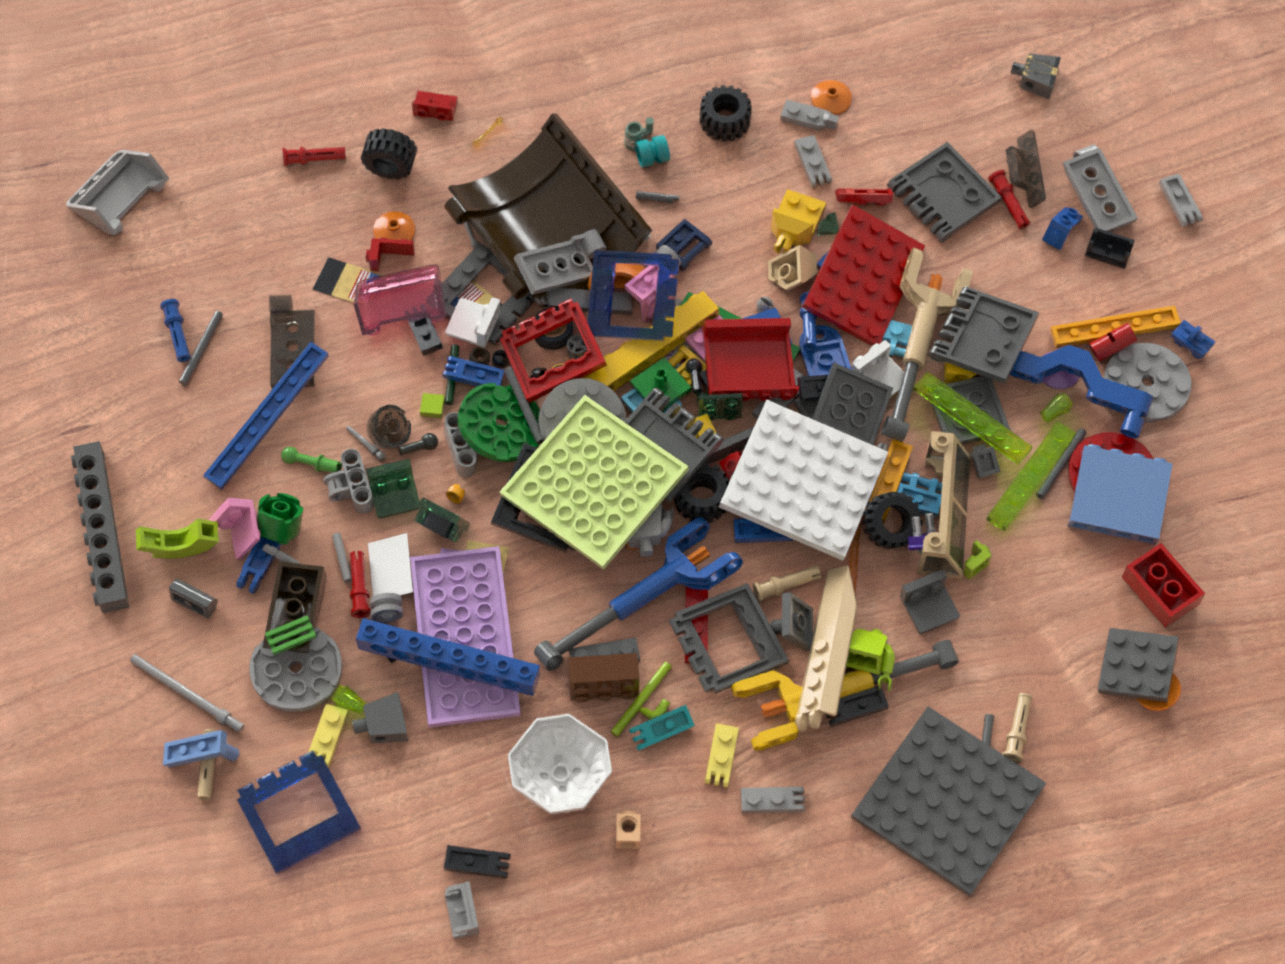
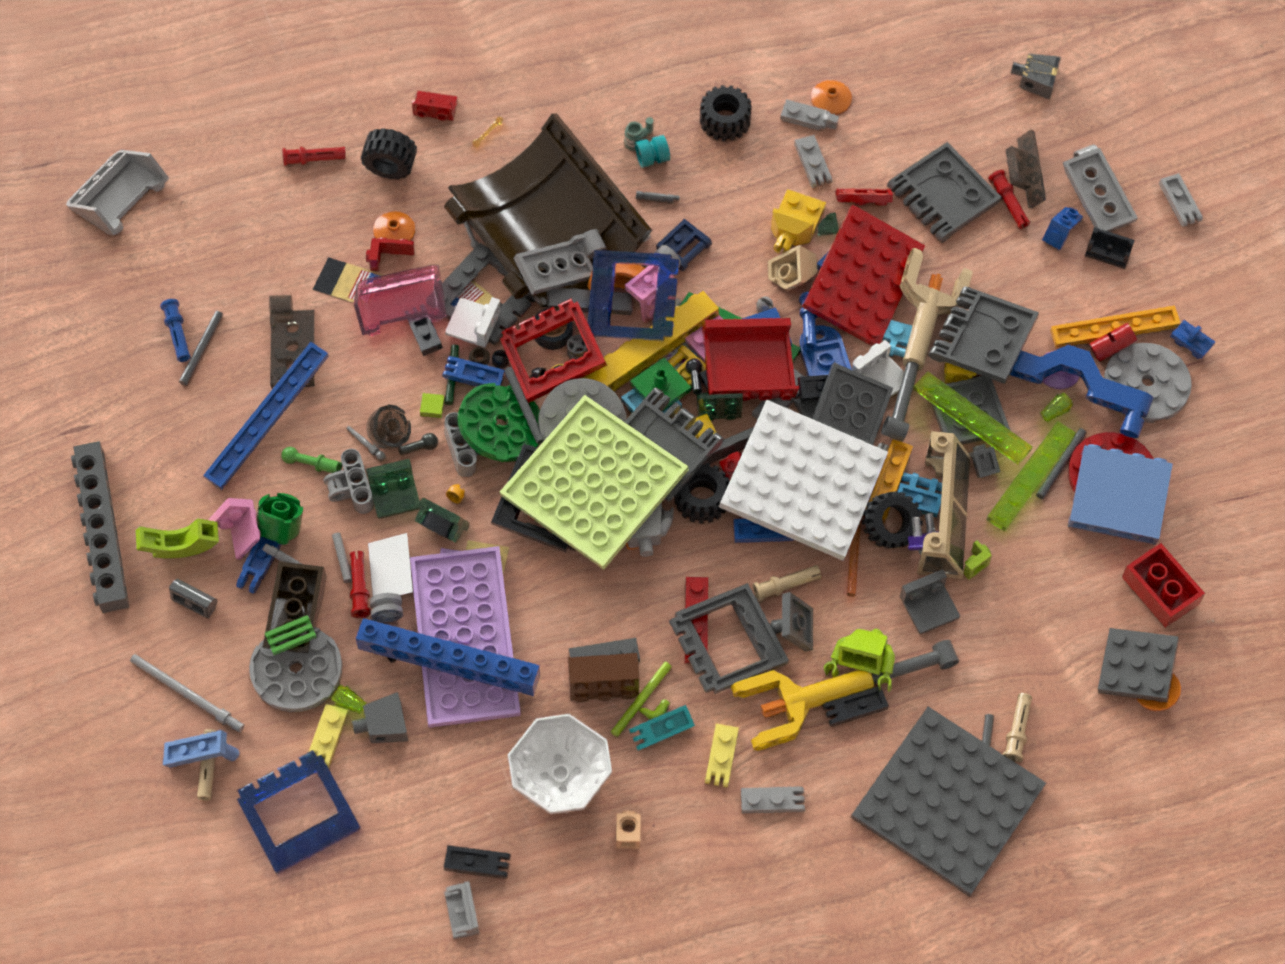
(676, 570): blue piece -> none
(828, 650): tan hinge -> none

